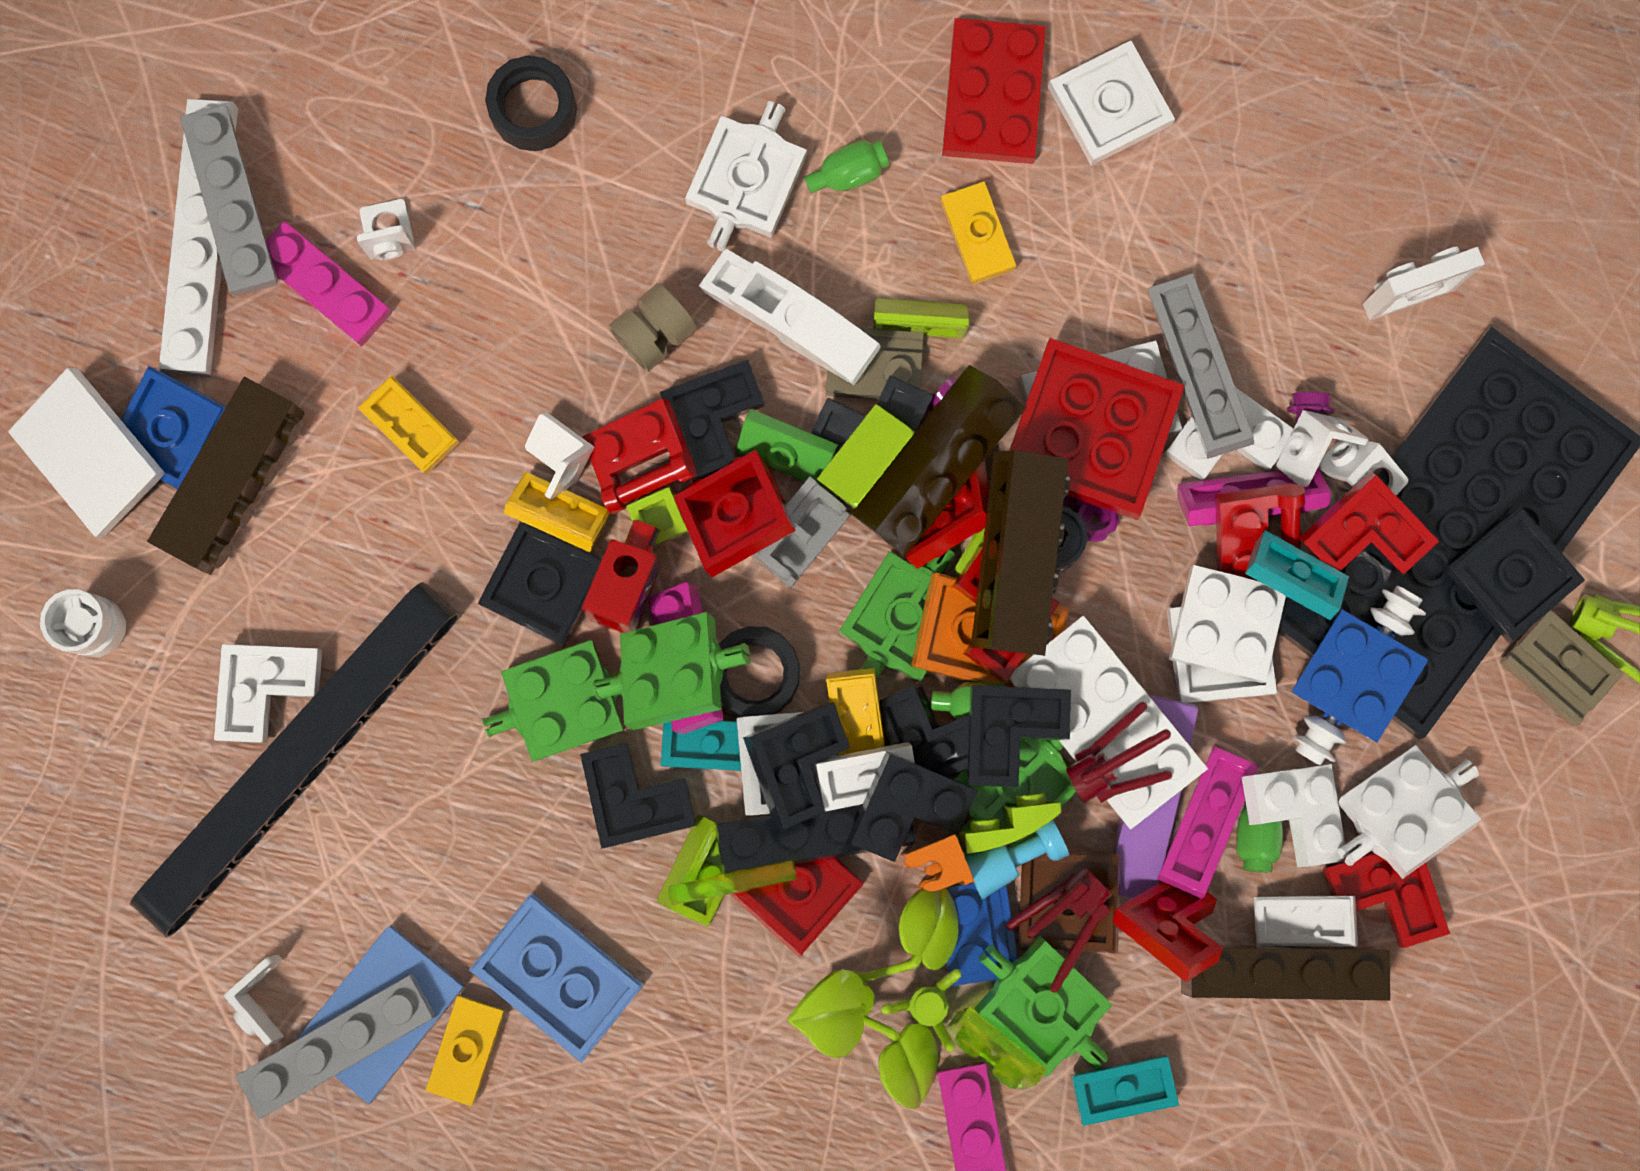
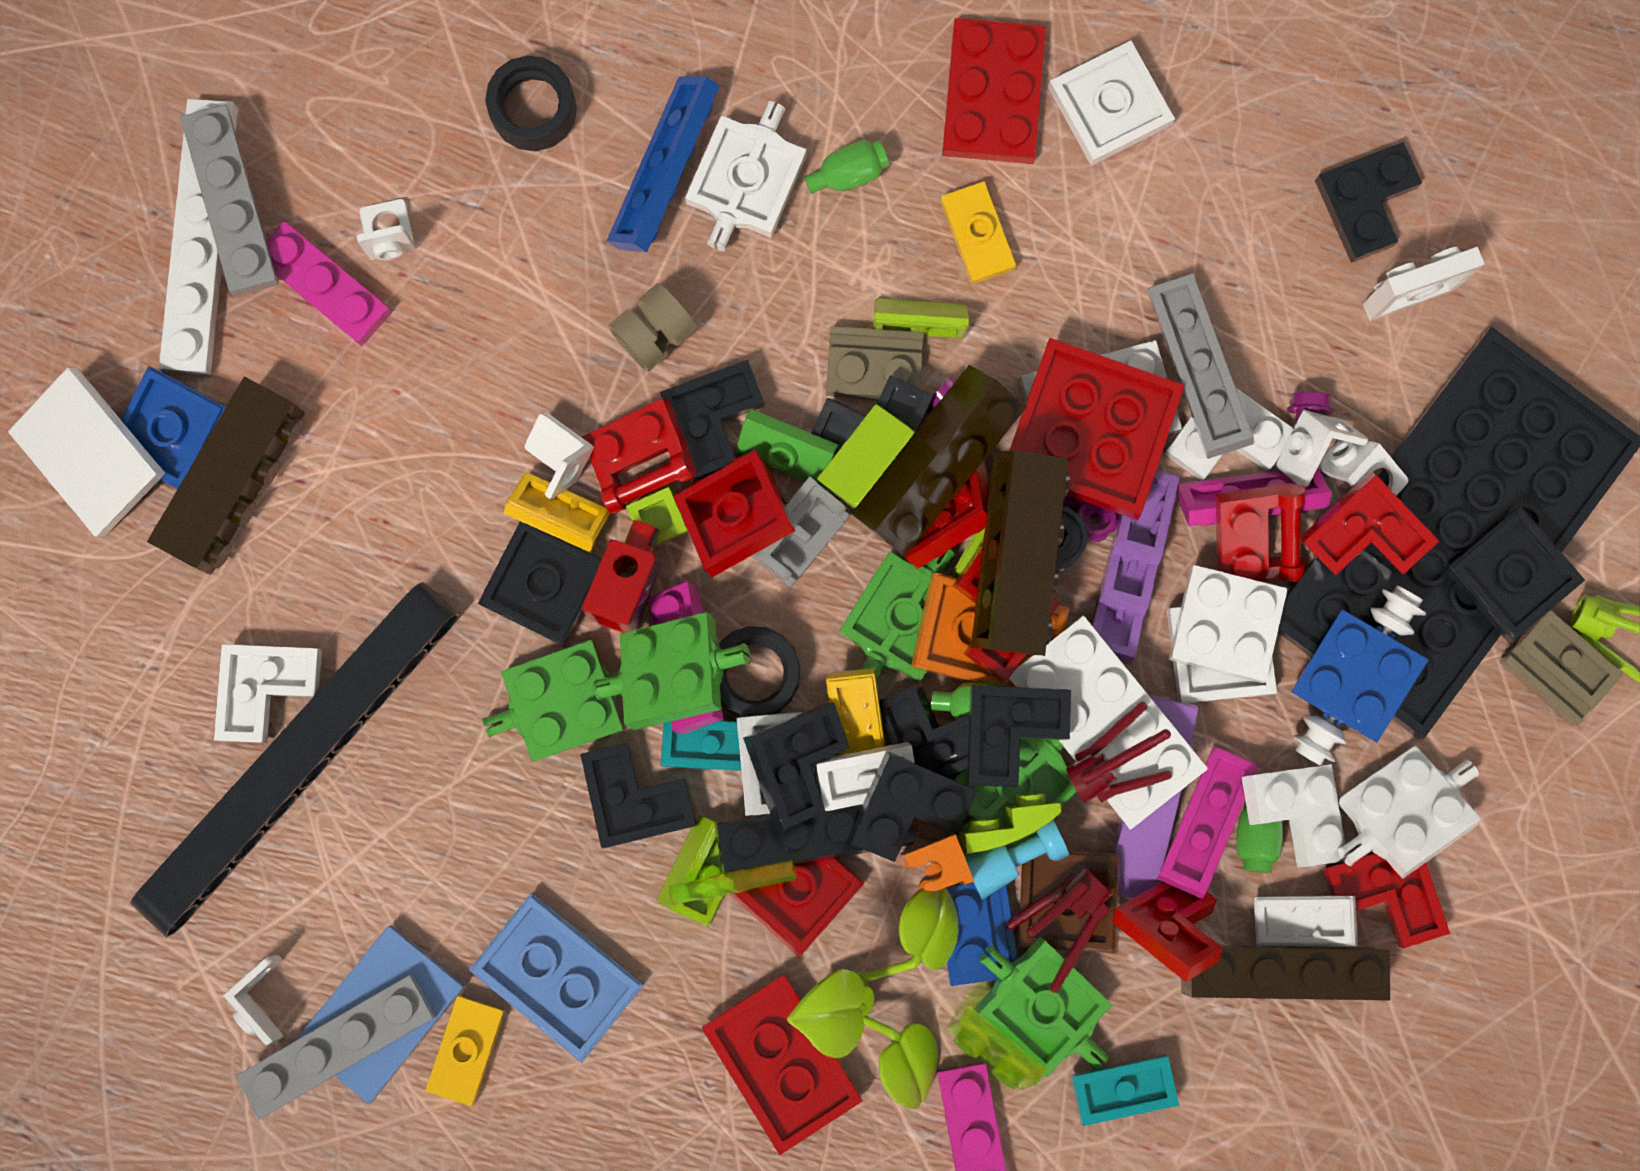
(82, 623): white wheel -> none
(408, 425): yellow plate -> none
(663, 163): none -> blue plate
(777, 1068): none -> red plate
(791, 315): white slope -> none
(929, 1006): lime plant -> none
(1132, 569): none -> medium lavender slope
(1297, 575): teal plate -> none
(1356, 197): none -> black plate

